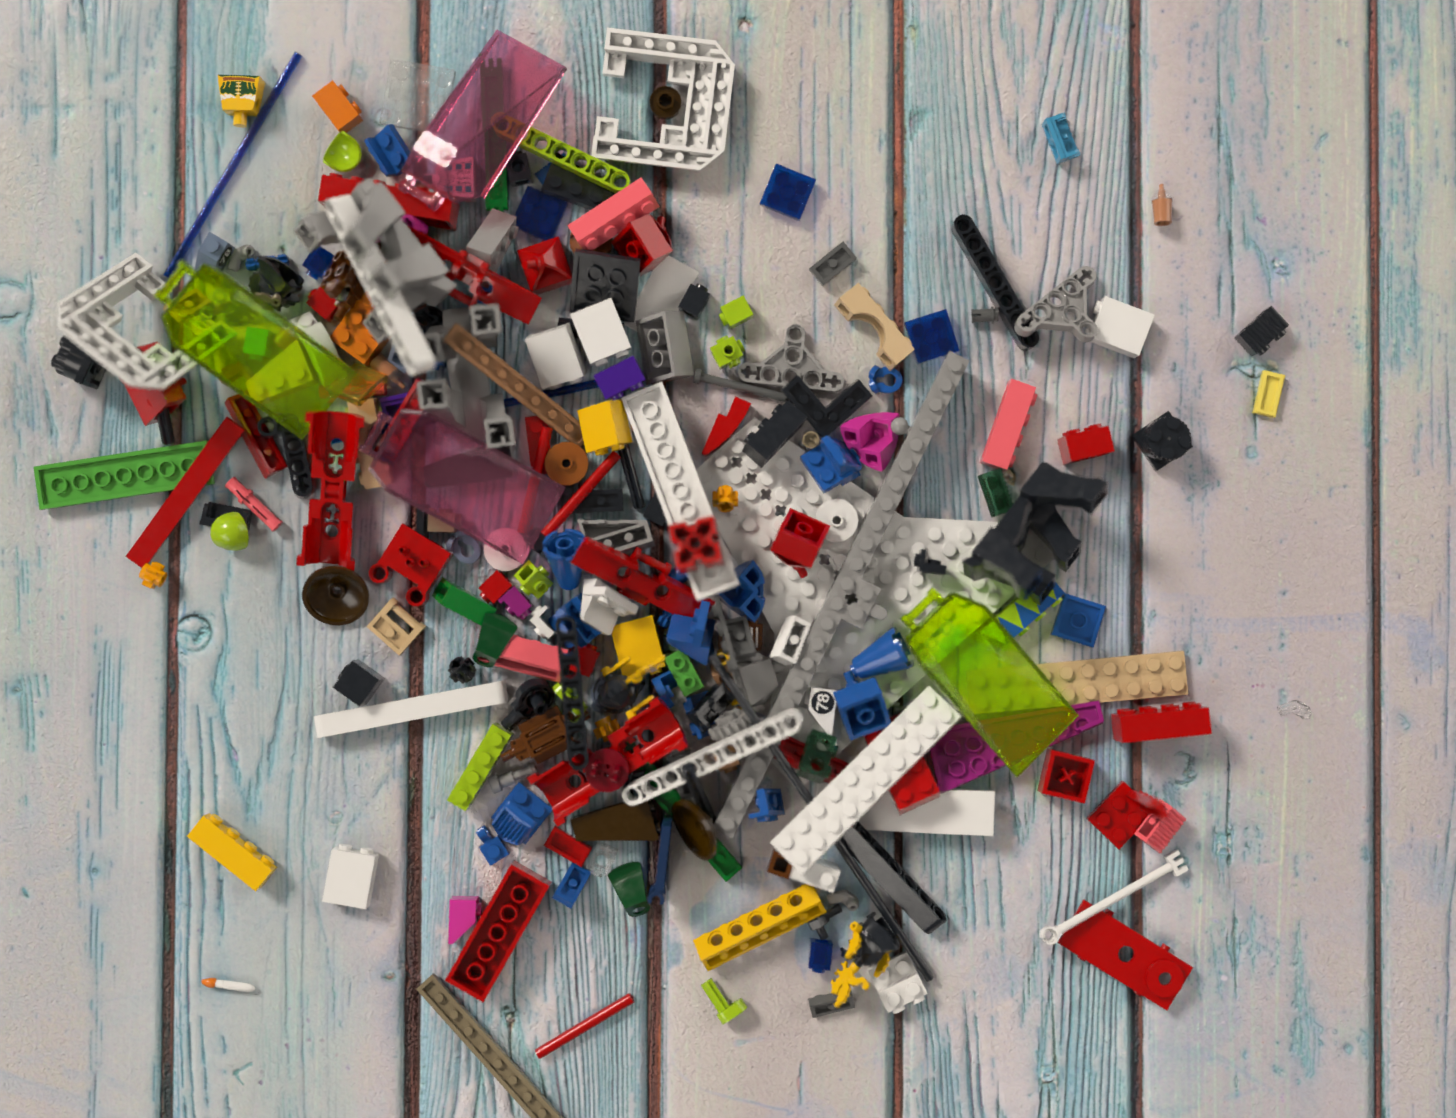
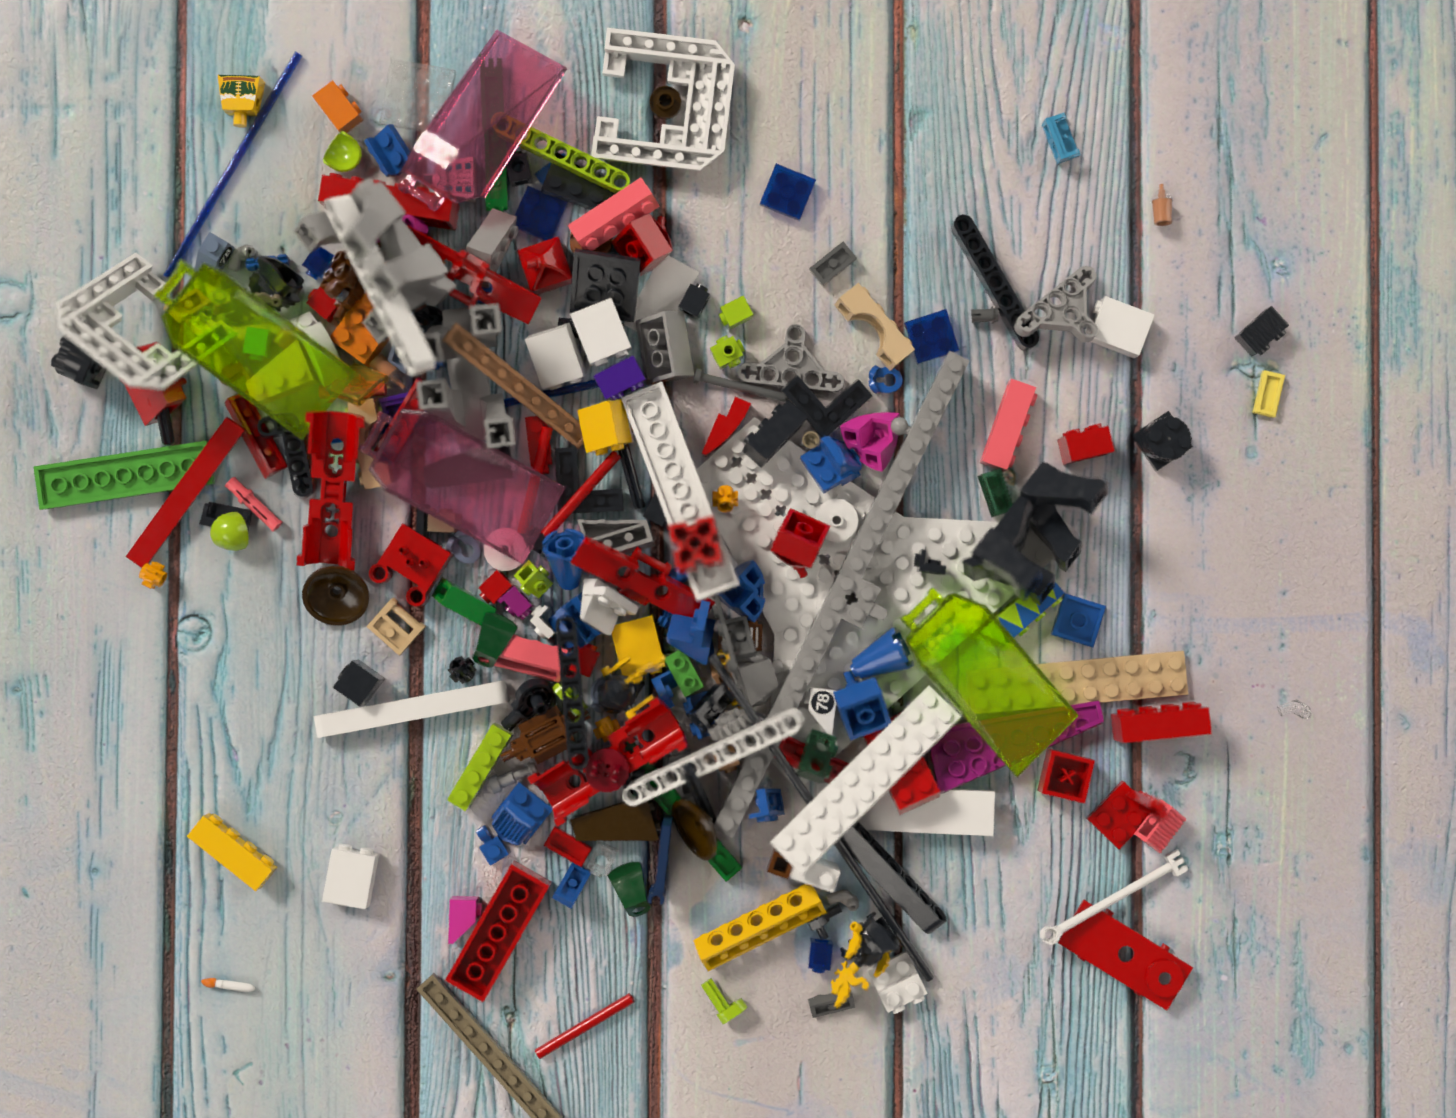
(578, 463): dark orange plate -> none
(790, 640): white brick -> none

